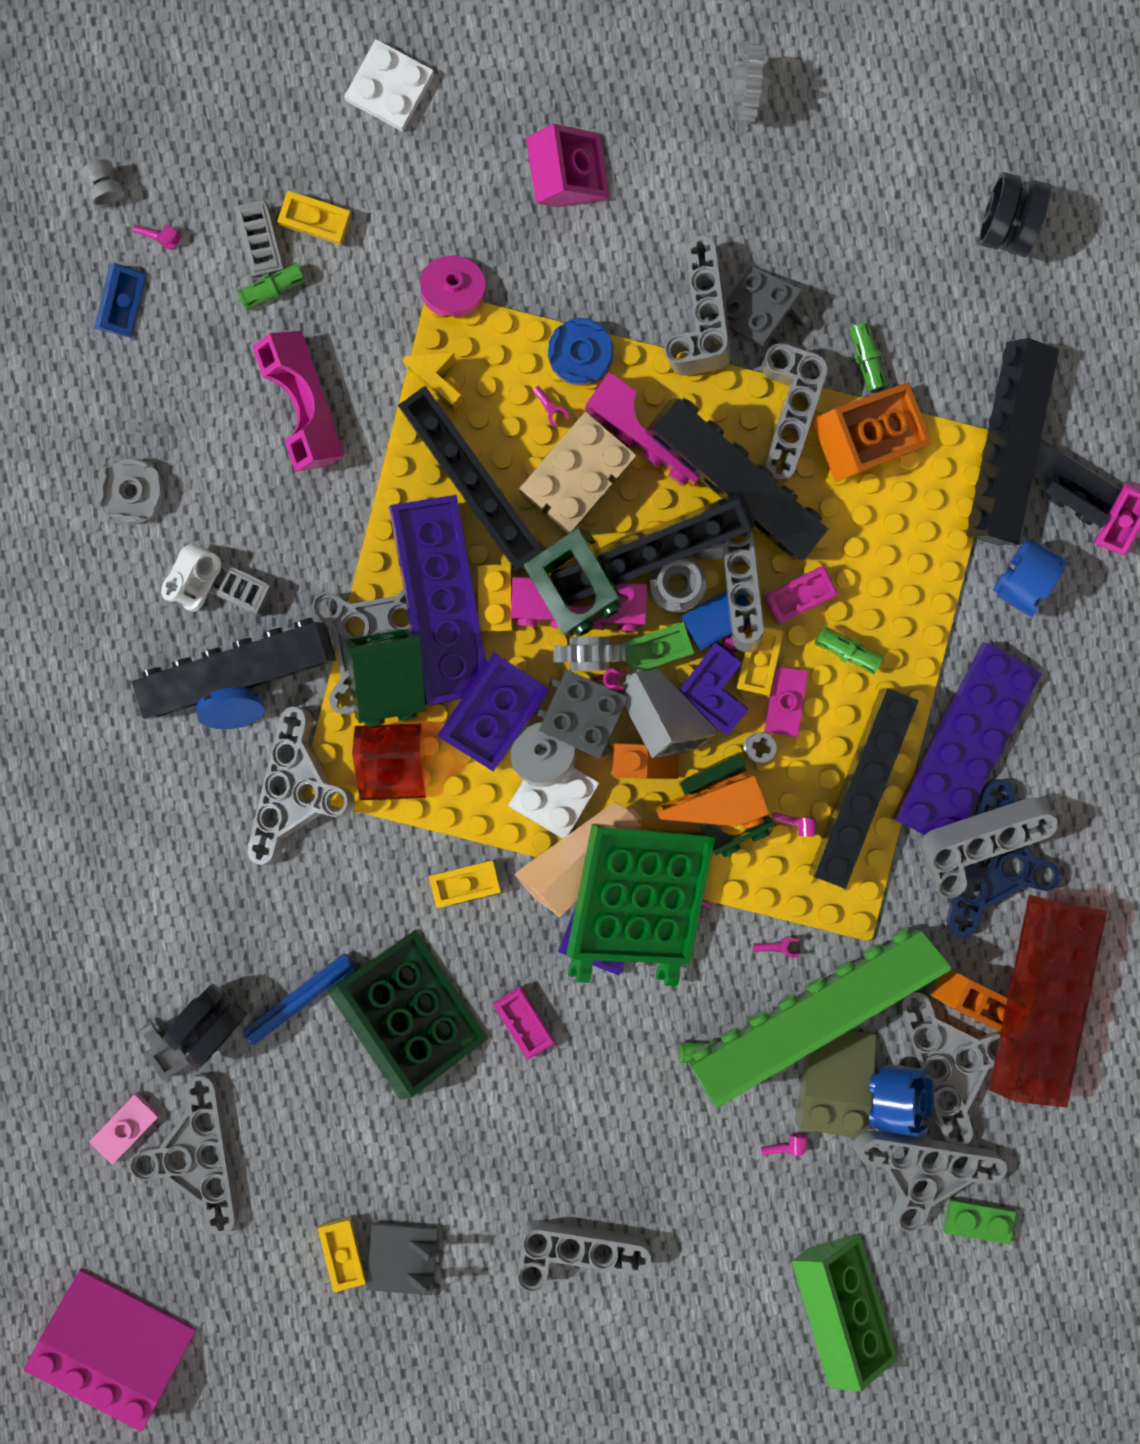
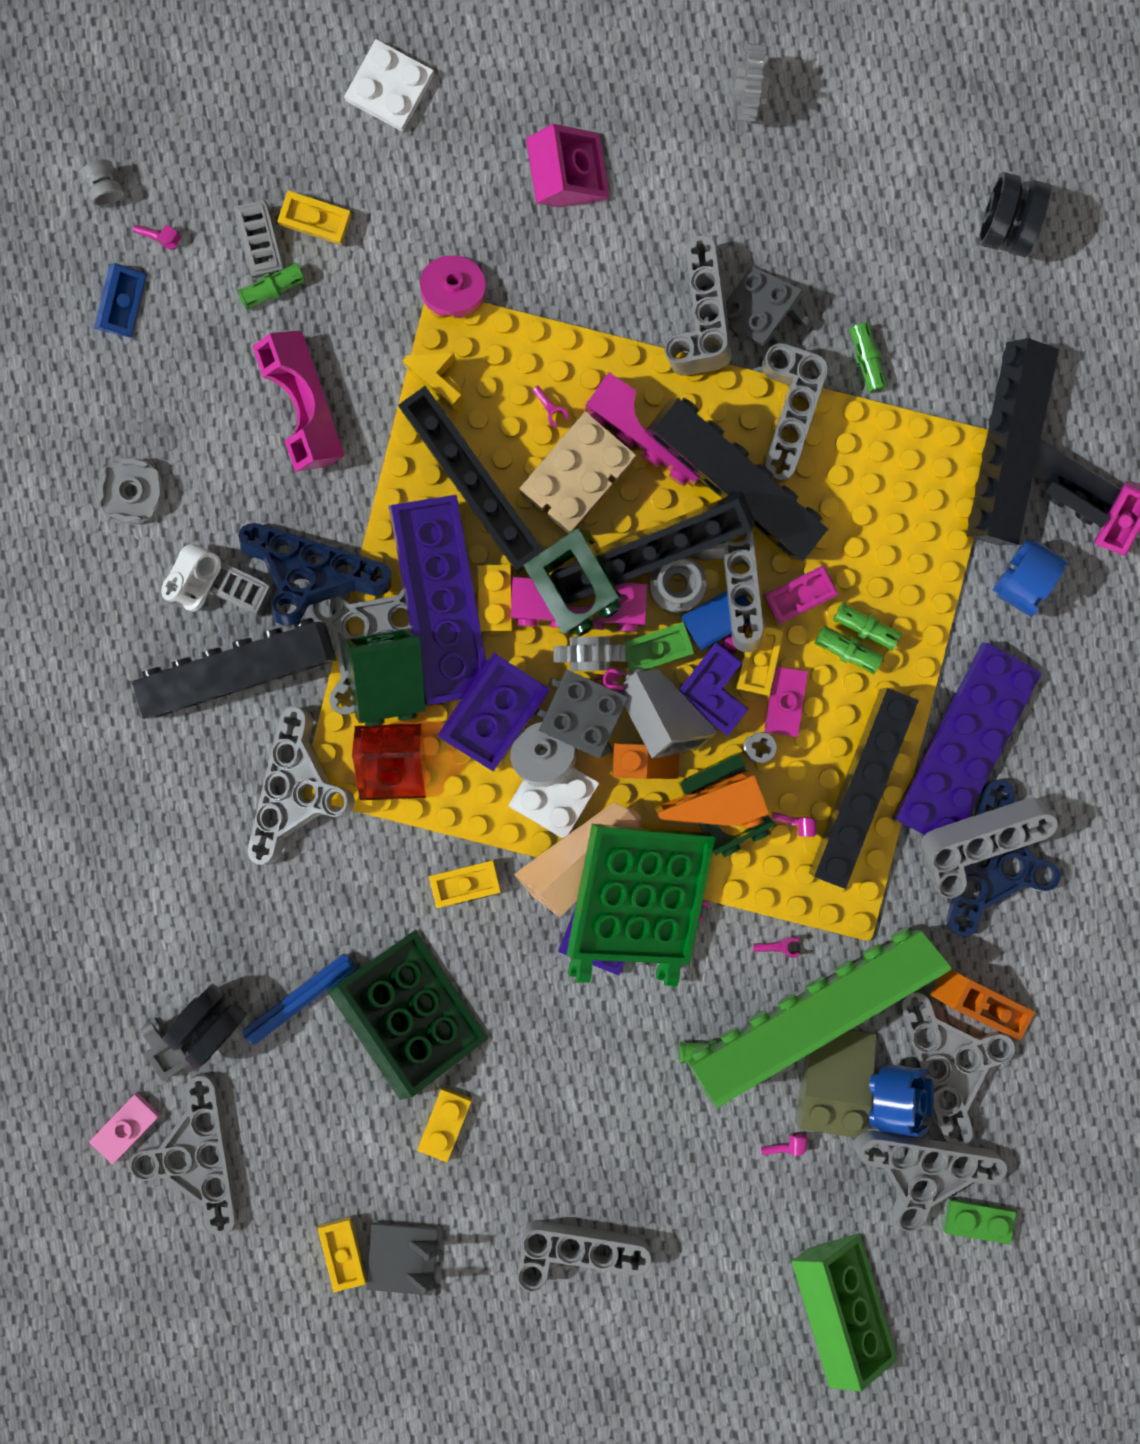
(110, 1350): dark pink slope -> none
(230, 708): blue tile -> none
(323, 577): none -> dark blue beam
(444, 1124): none -> yellow plate
(524, 1022): dark pink plate -> none
(580, 351): blue tile -> none
(867, 626): none -> bright green pin
(871, 431): orange slope -> none
(1047, 1001): clear red brick -> none

